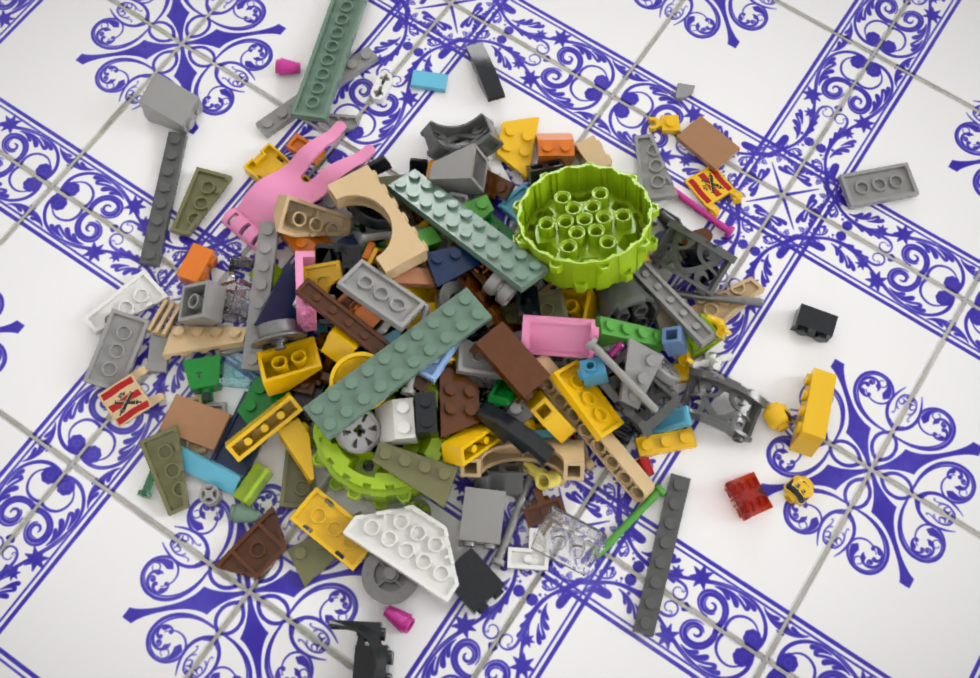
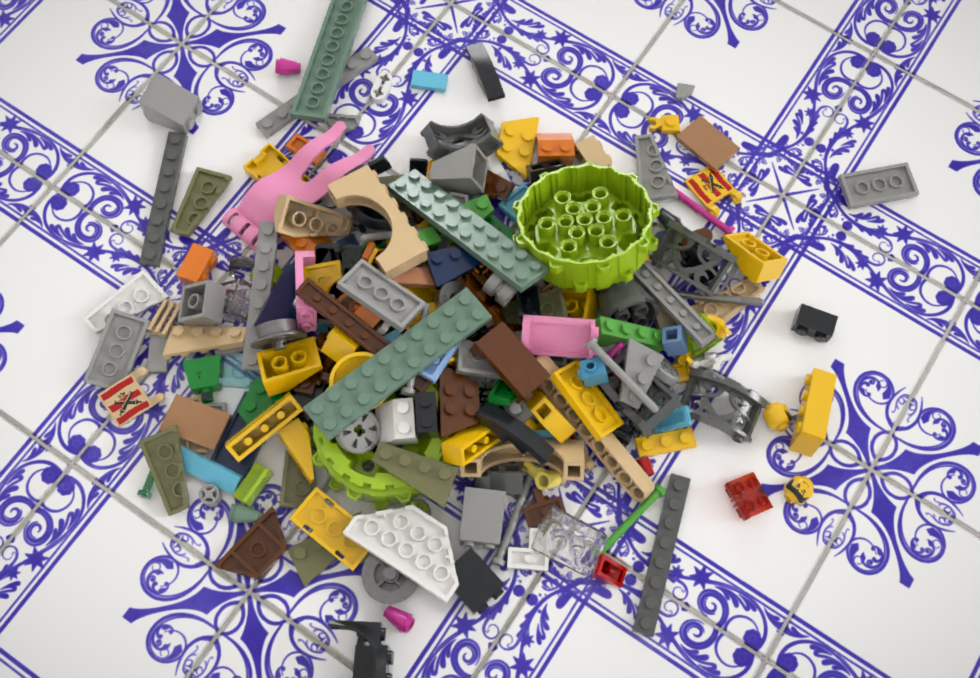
(609, 571): none -> red slope
(755, 257): none -> yellow slope

